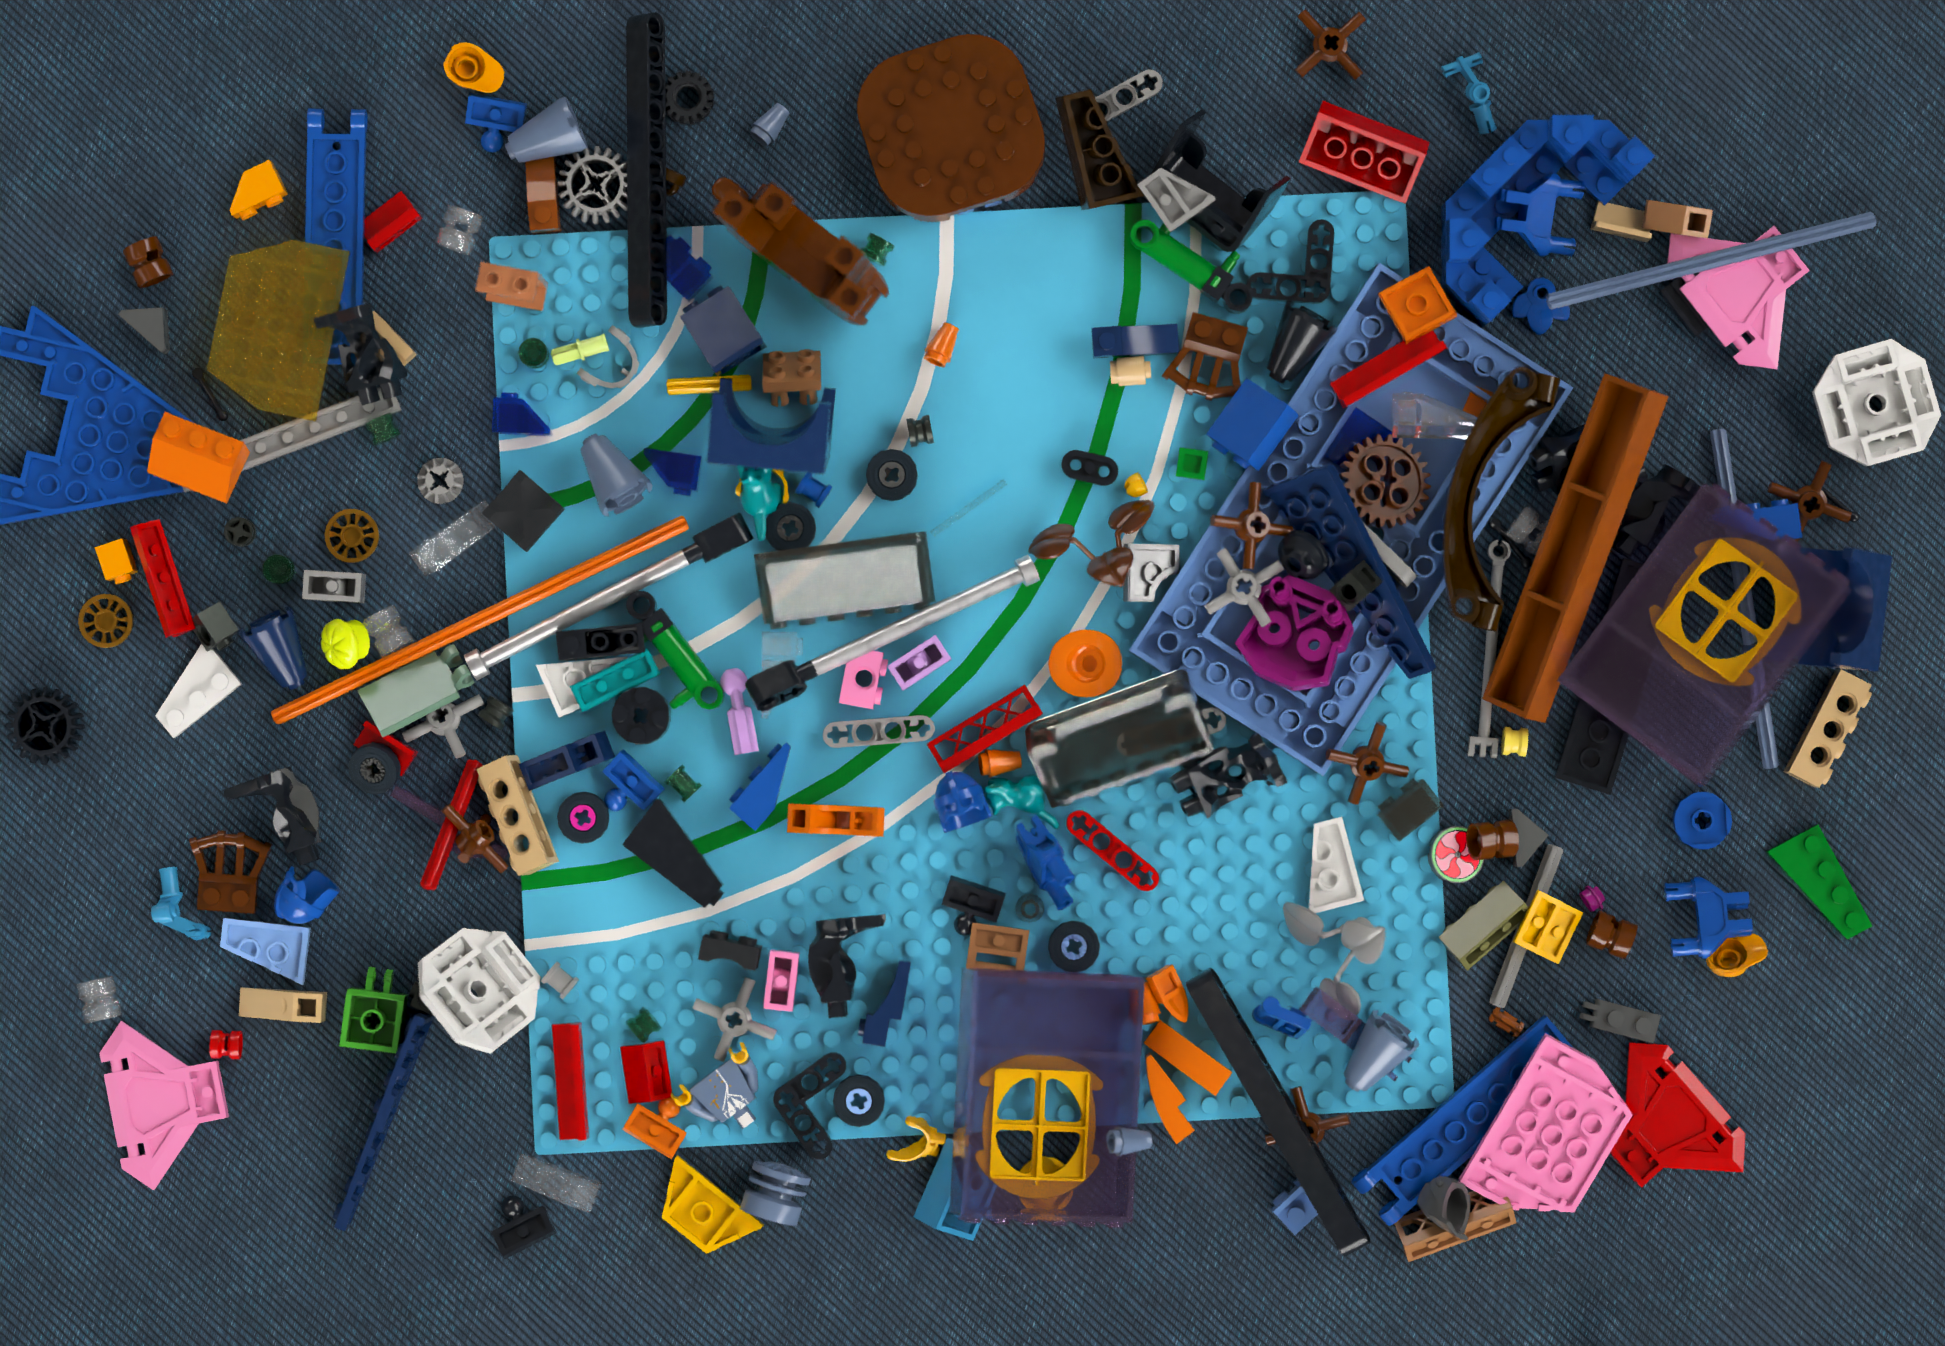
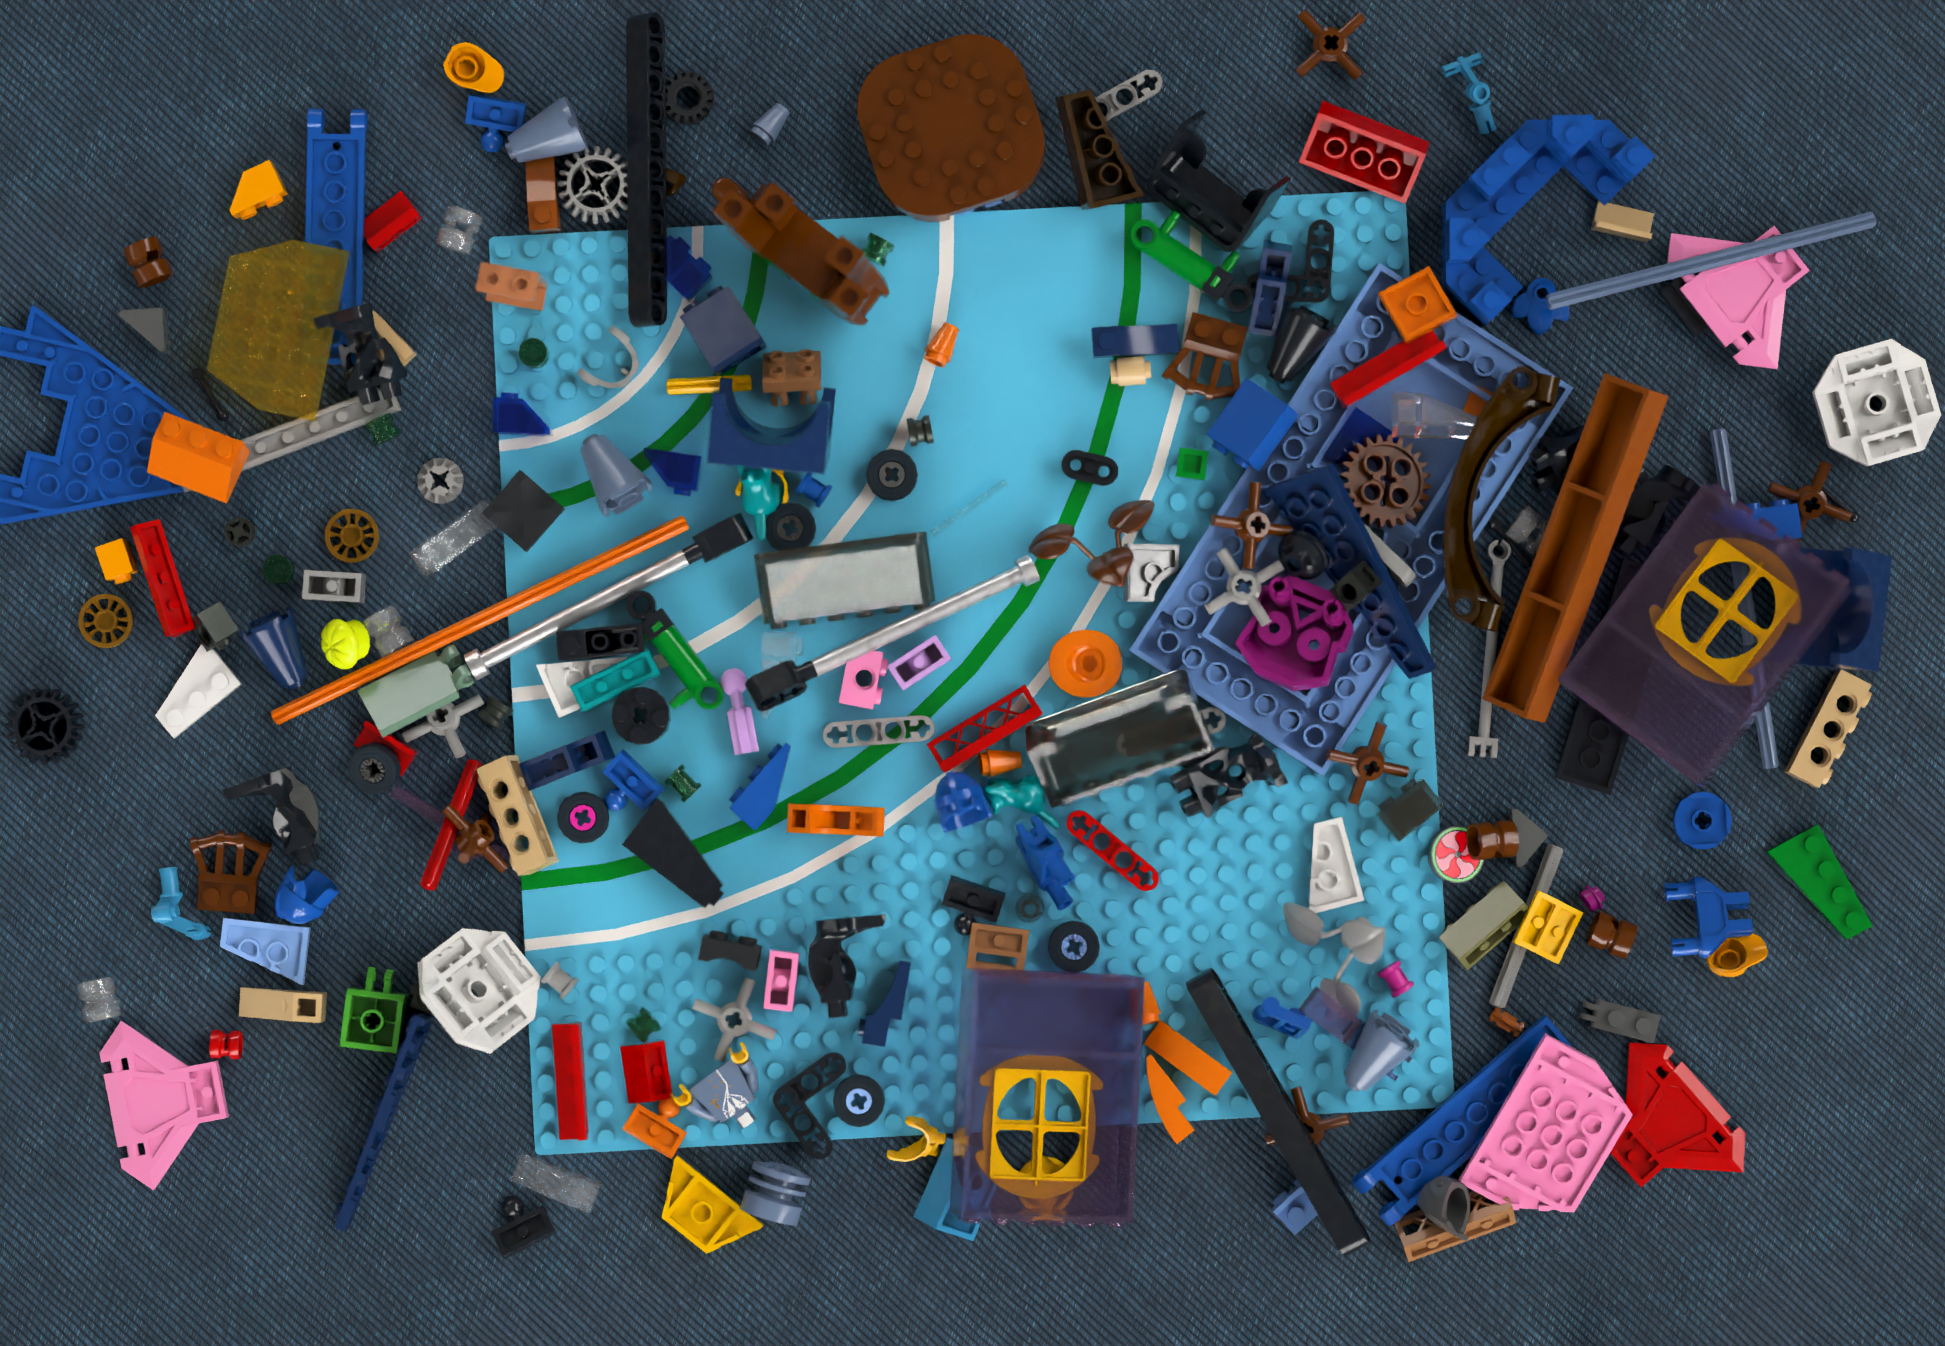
(579, 350): yellowish green axle -> none
(1126, 1141): sand blue cone -> none
(1135, 485): yellow hinge -> none
(1169, 990): orange plate -> none
(1174, 197): light grey wing -> none
(1270, 288): none -> dark blue slope
(1395, 979): none -> dark pink bush
(1514, 741): light yellow wheel -> none
(1537, 213): blue connector -> none
(1677, 219): medium nougat slope -> none

